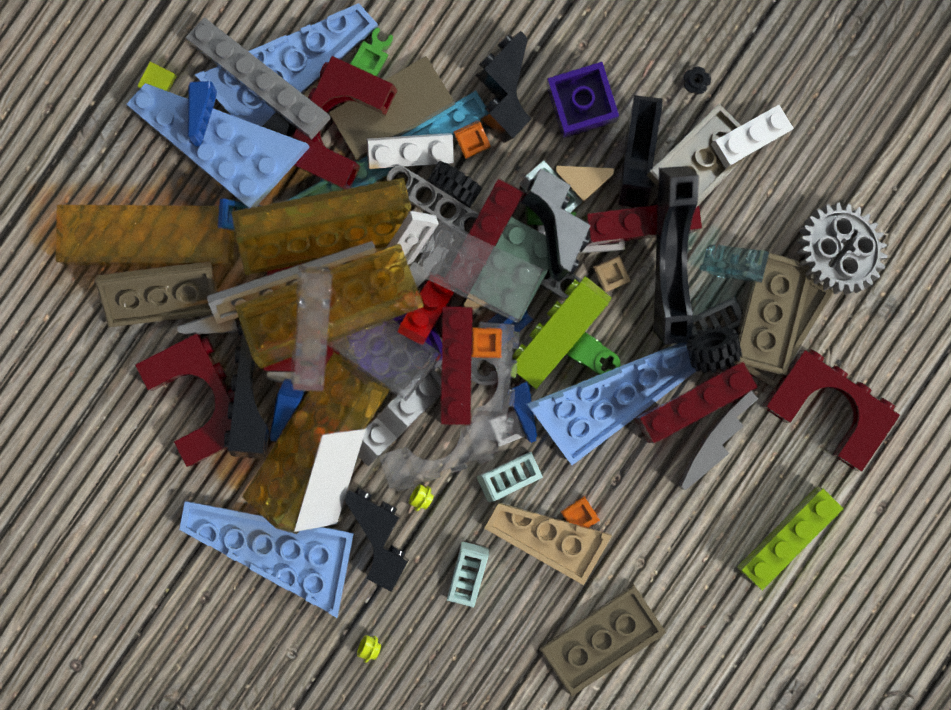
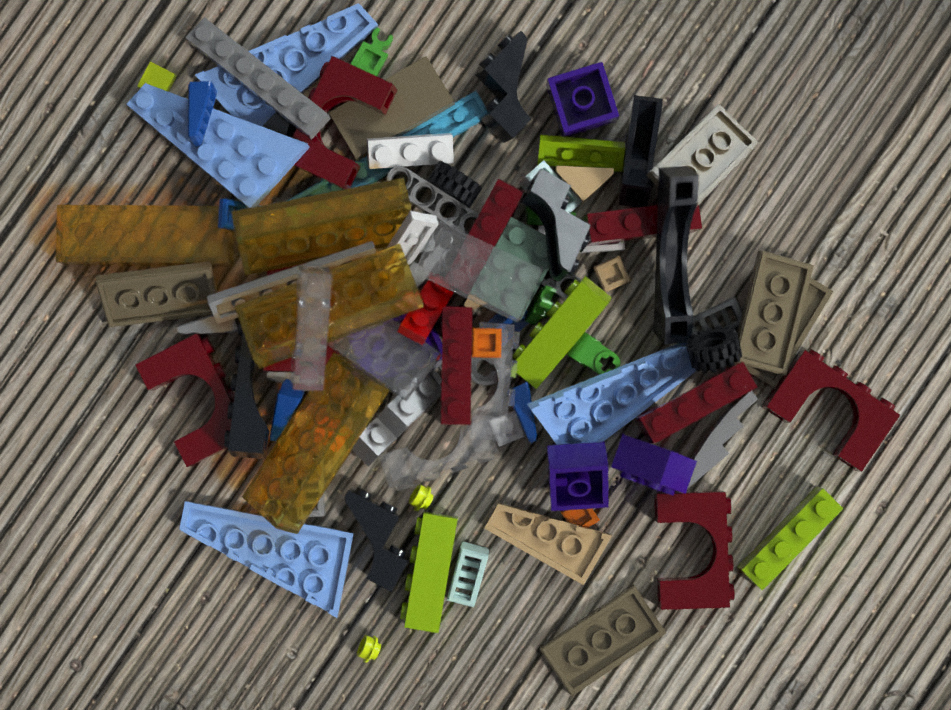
(329, 479): white sticker -> none
(430, 573): none -> lime brick
(472, 139): orange tile -> none
(488, 488): light aqua slope -> none
(540, 304): none -> bright green plate
(578, 476): none -> dark purple brick
(581, 152): none -> lime plate
(653, 465): none -> dark purple brick
(693, 87): black plate -> none
(712, 585): none -> dark red arch
(735, 263): clear light blue hinge -> none
(752, 136): white plate -> none
(861, 266): light grey gear -> none

